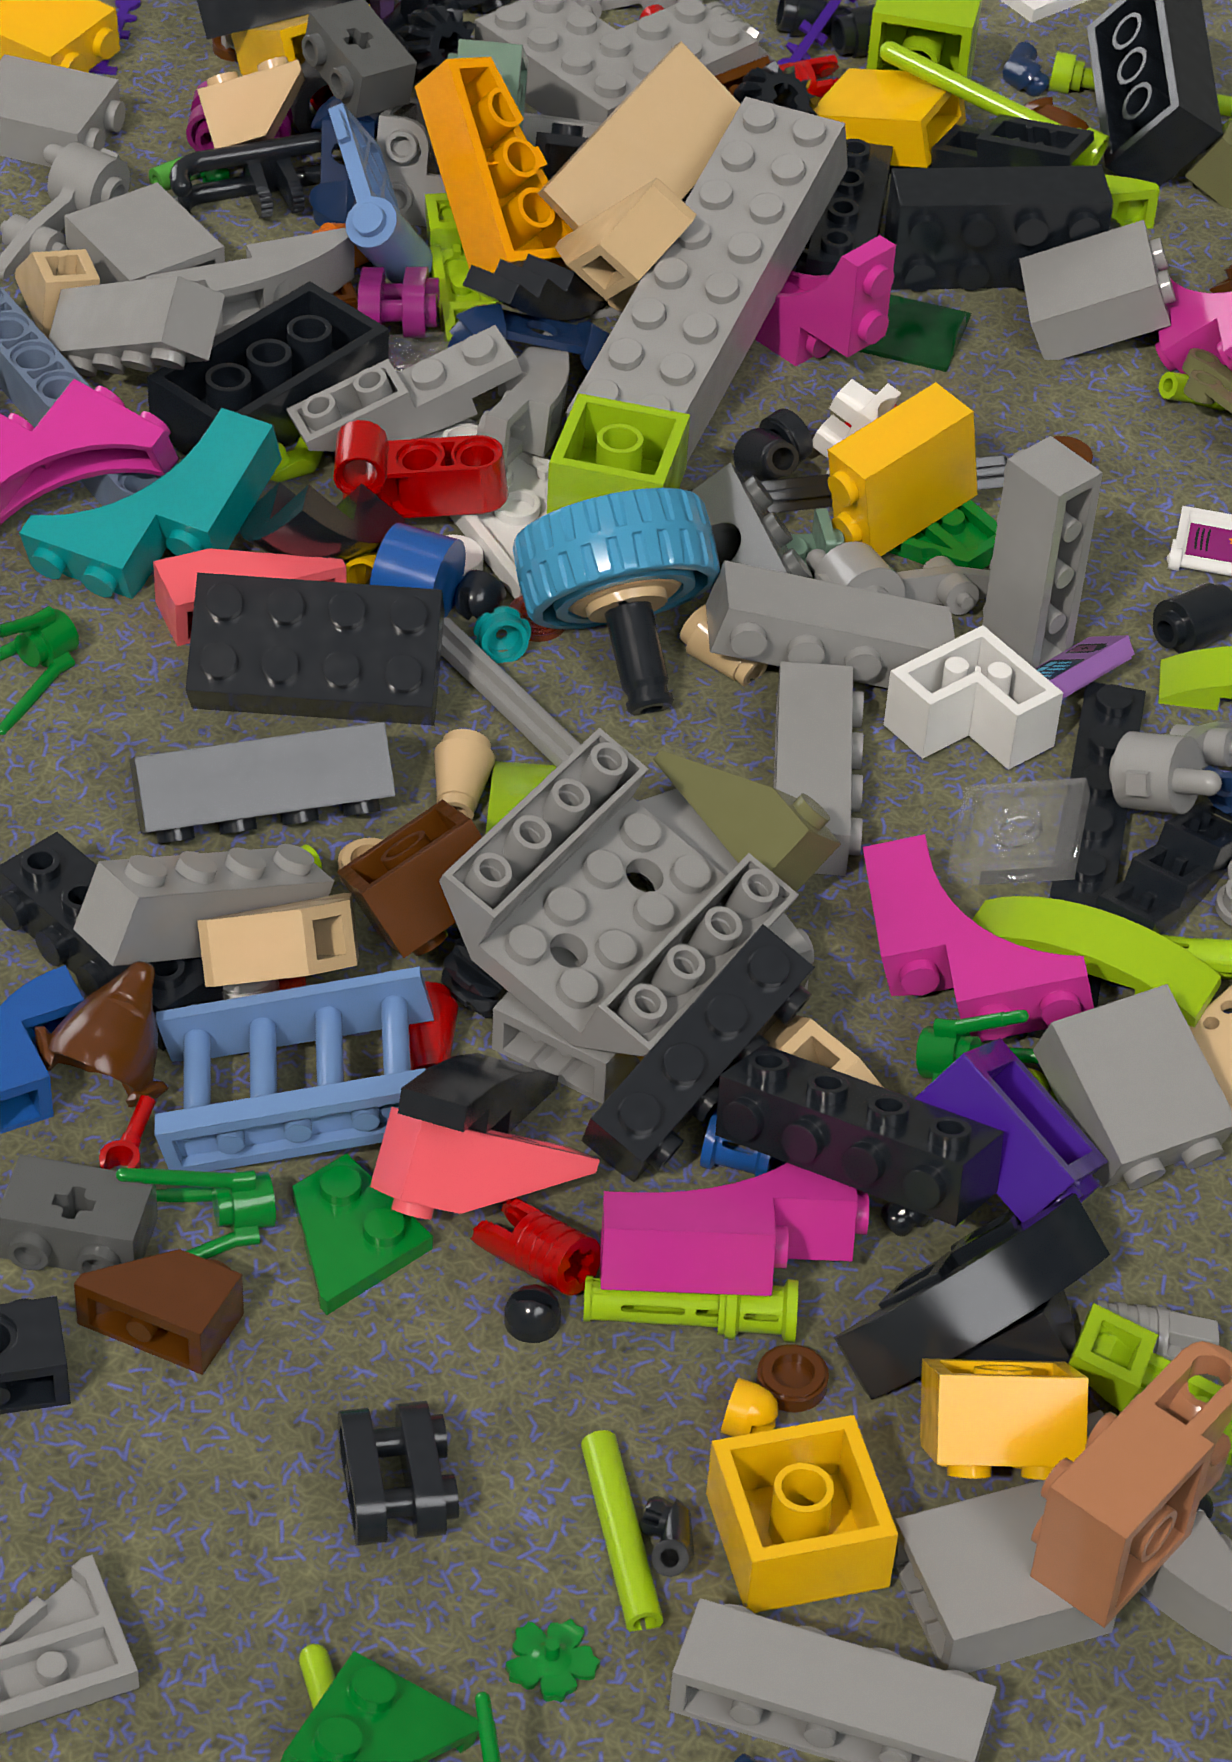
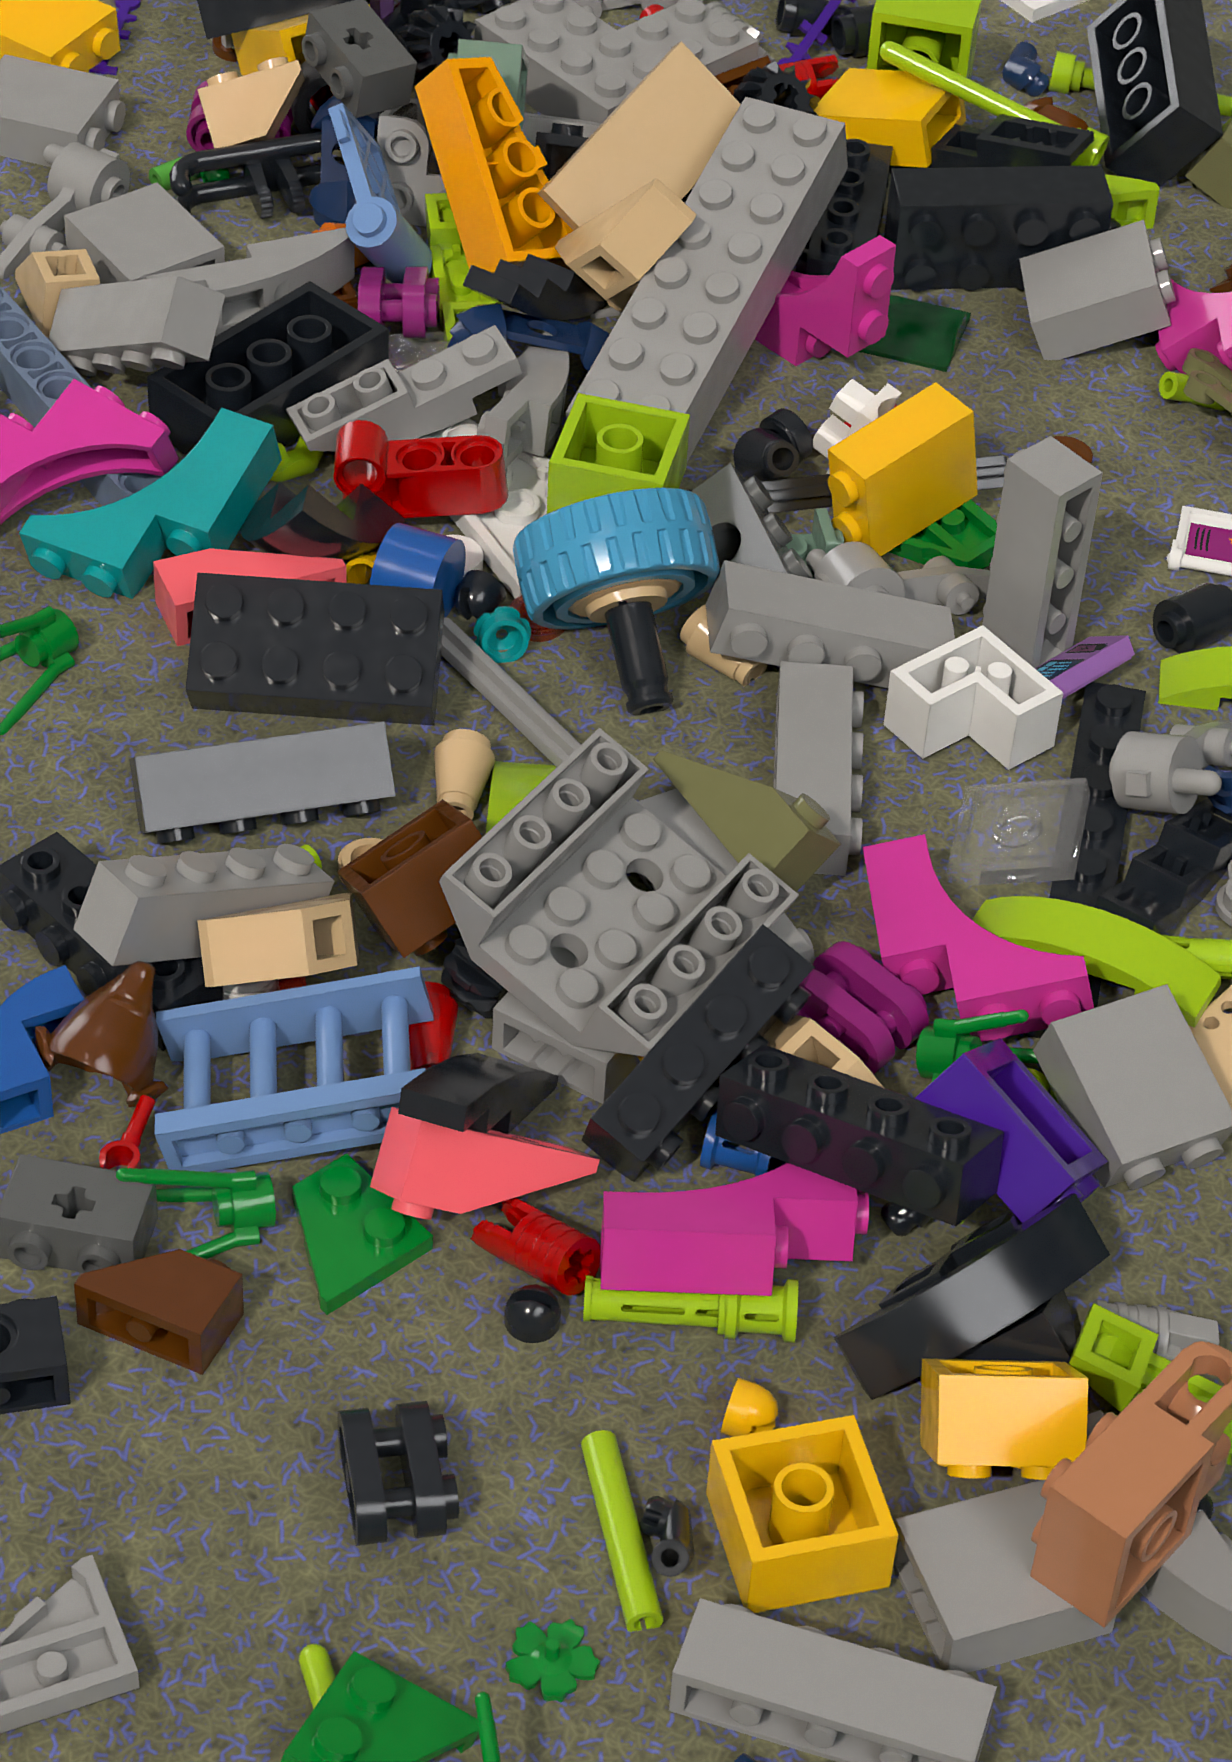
(794, 1377): reddish brown tile -> none
(863, 1004): none -> magenta brick

